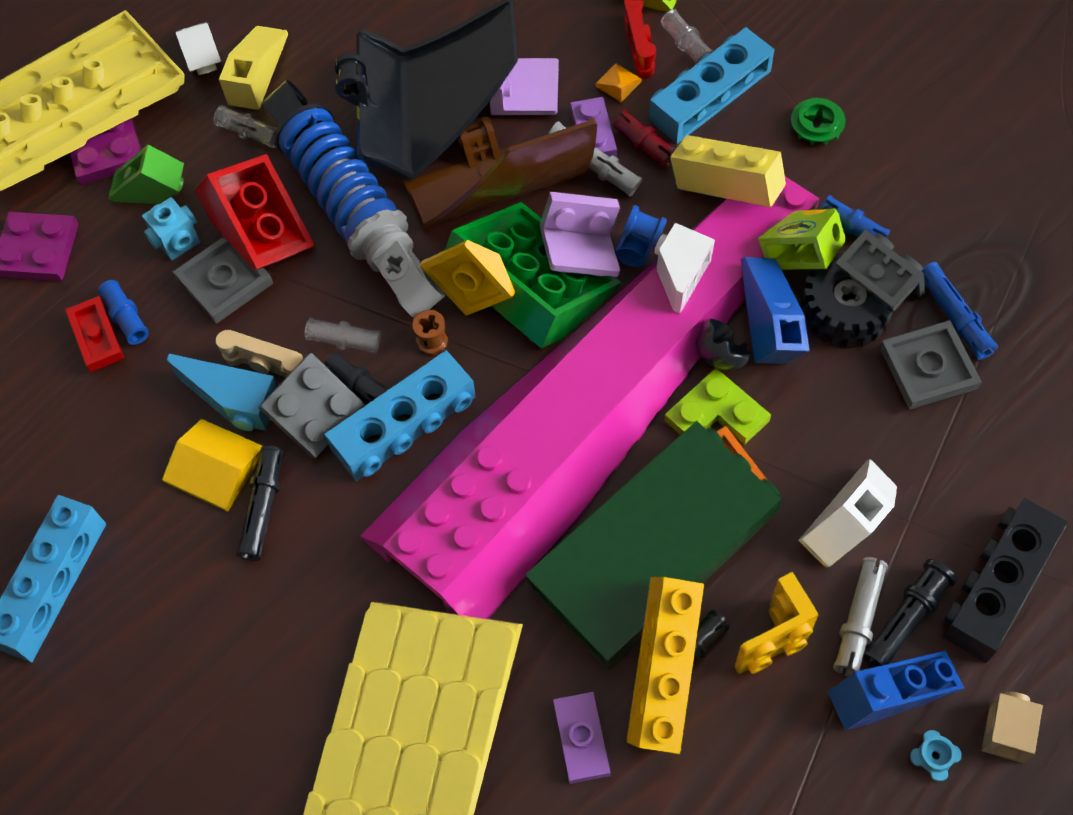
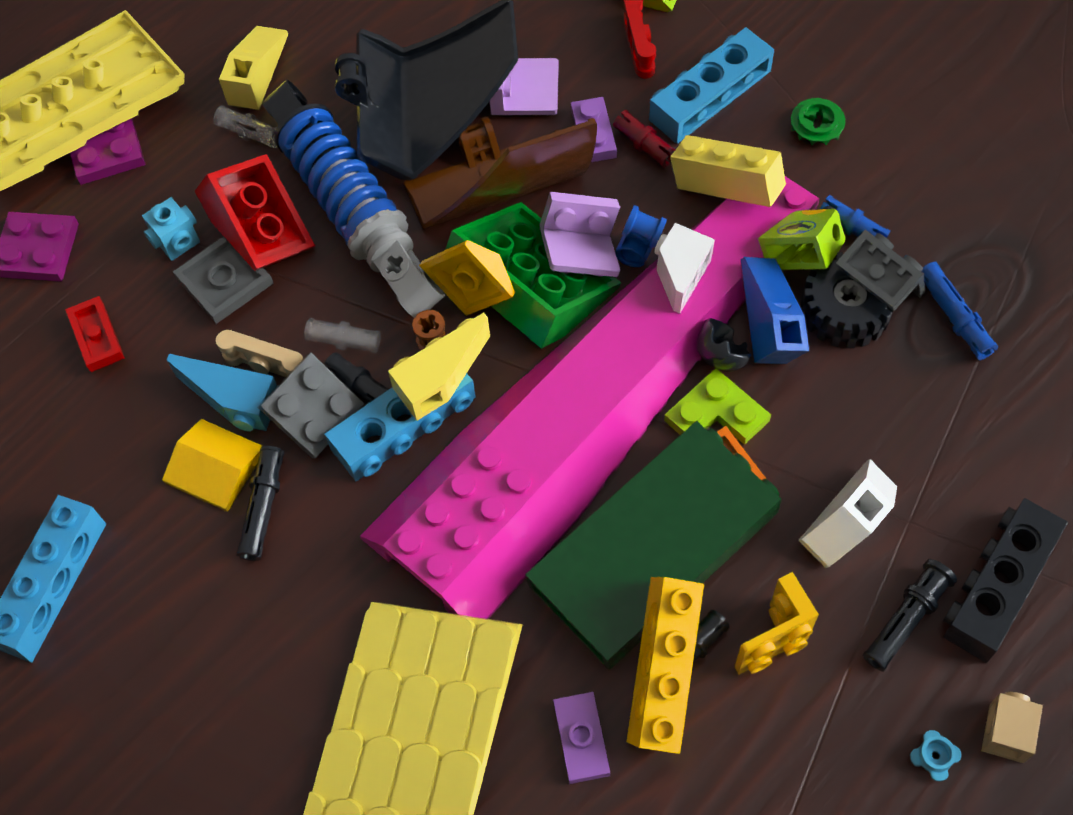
(123, 312): blue pin -> none
(147, 178): bright green slope -> none
(198, 48): white slope -> none
(437, 370): none -> light yellow slope
(610, 169): light grey pin -> none
(618, 82): light orange slope -> none
(686, 37): clear pin -> none
(856, 631): light grey pin -> none
(893, 689): blue slope -> none
(930, 364): dark grey plate -> none

